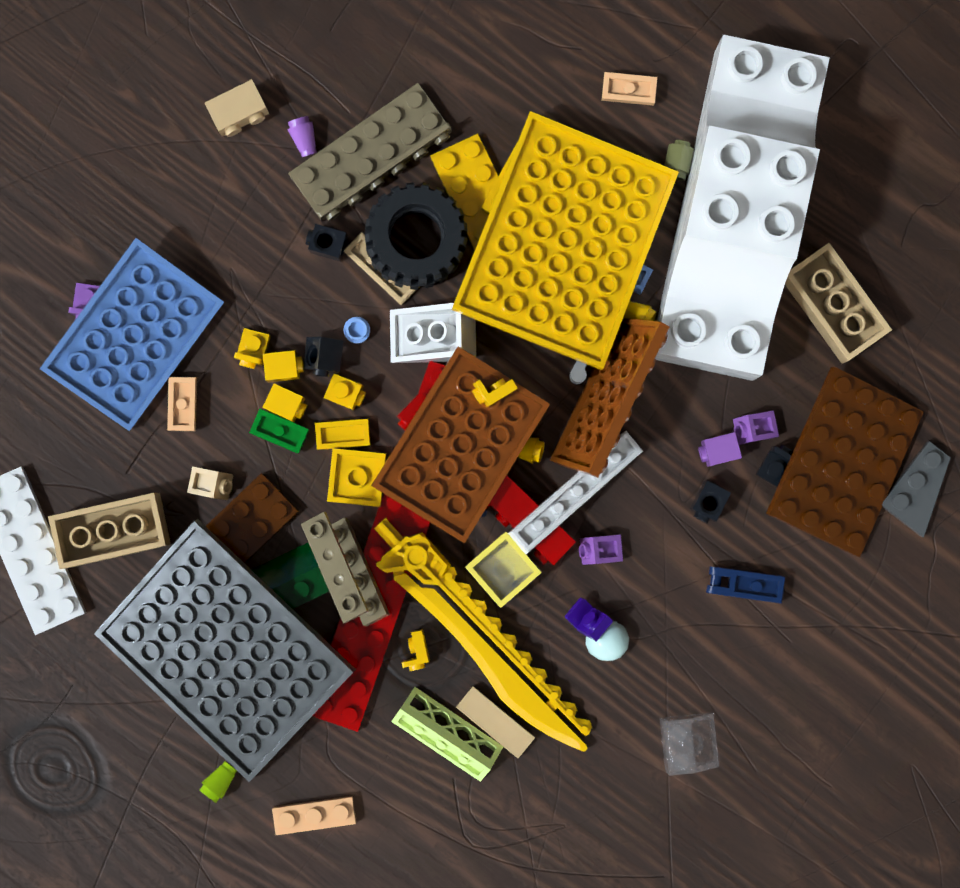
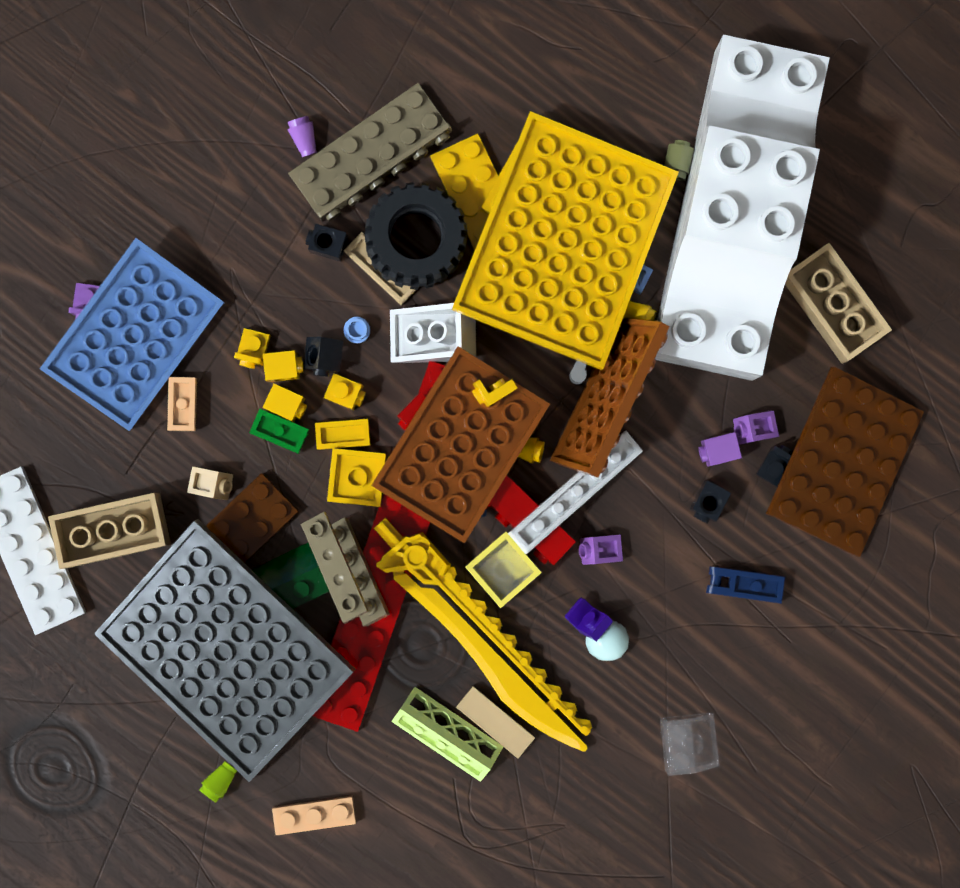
(237, 109): tan brick -> none
(417, 645): yellow bracket -> none
(629, 88): light nougat plate -> none
(917, 489): dark grey wing -> none

